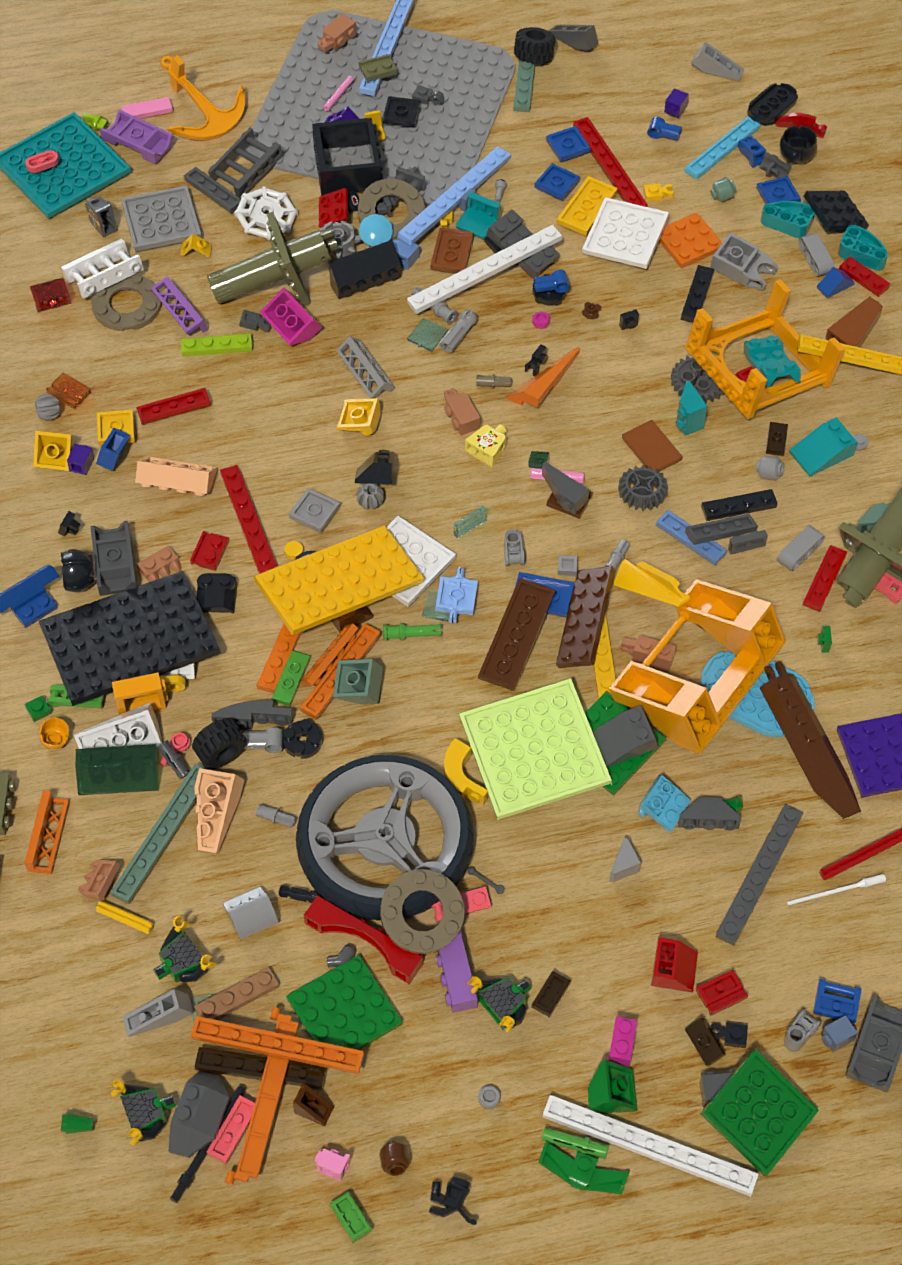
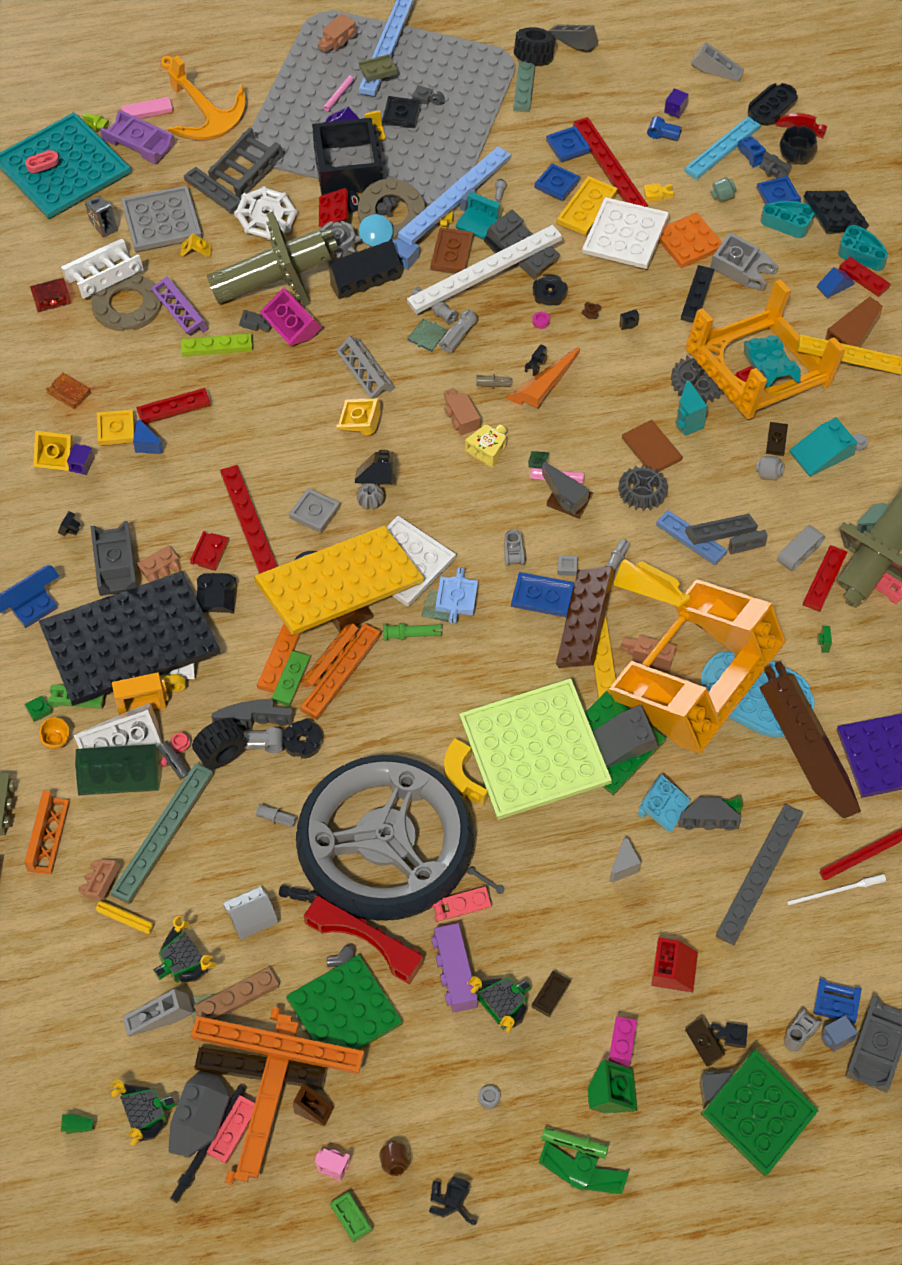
(47, 407): light grey piece -> none
(77, 570): black piece -> none
(112, 449): blue slope -> none
(145, 440): none -> blue slope
(175, 475): light nougat slope -> none
(216, 803): light nougat wedge -> none
(293, 549): yellow tile -> none
(358, 681): sand green slope -> none
(412, 177): dark grey hips -> none
(422, 941): dark tan plate -> none
(470, 521): clear light blue tile -> none
(516, 634): reddish brown plate -> none
(557, 281): blue piece -> none
(650, 1145): white plate -> none
(721, 992): red plate -> none
(739, 505): black plate -> none
(816, 254): light grey beam -> none

